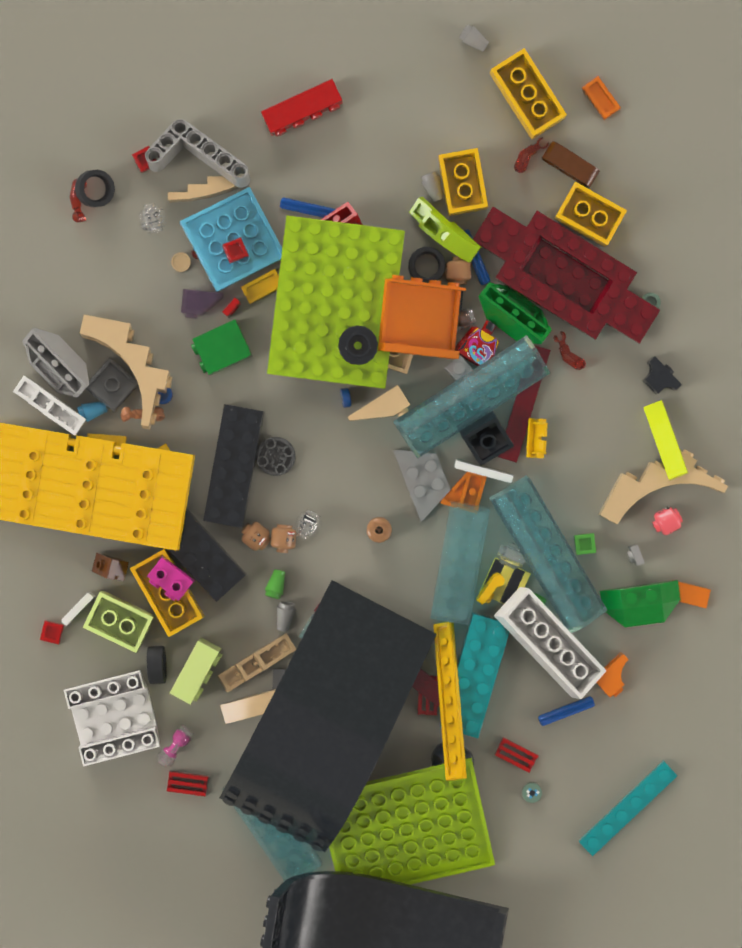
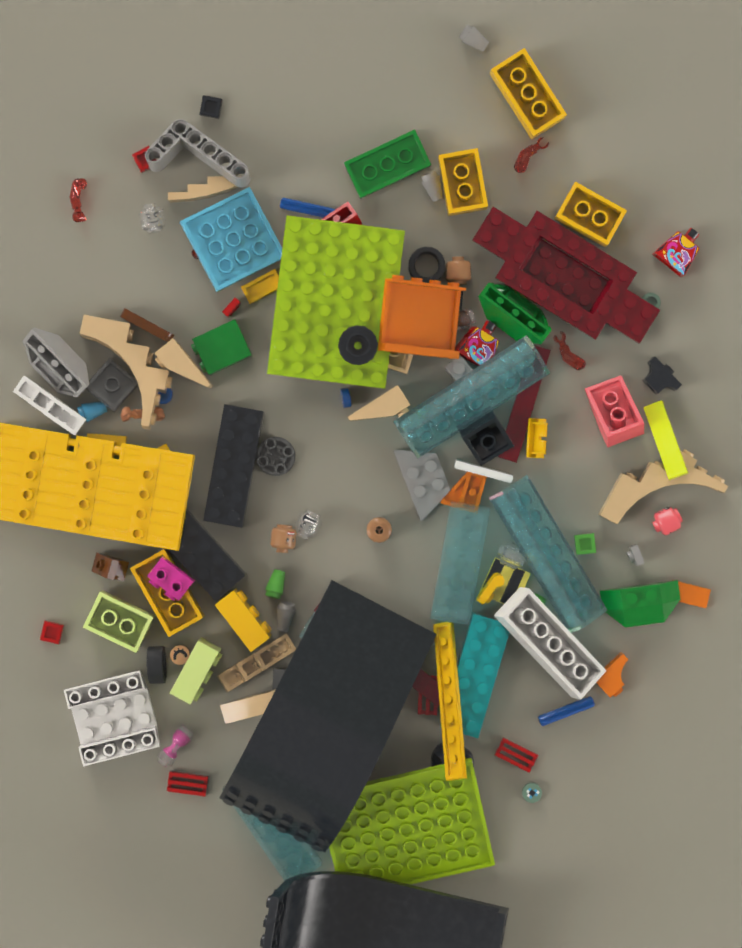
(78, 608): white tile -> none
(109, 185): black tyre -> none
(146, 325): none -> reddish brown beam
(177, 360): none -> tan slope
(179, 654): none -> light nougat tile
(181, 262): tan piece -> none
(197, 302): clear purple slope -> none
(210, 107): none -> black tile
(235, 250): red tile -> none
(244, 619): none -> yellow brick
(255, 536): medium nougat head -> none
(302, 107): red brick -> none
(387, 164): none -> green plate
(444, 232): lime slope -> none
(479, 266): blue axle -> none
(570, 164): reddish brown beam -> none
(601, 98): orange tile -> none
(615, 411): none -> coral slope
(627, 808): teal plate -> none
(678, 251): none -> torso

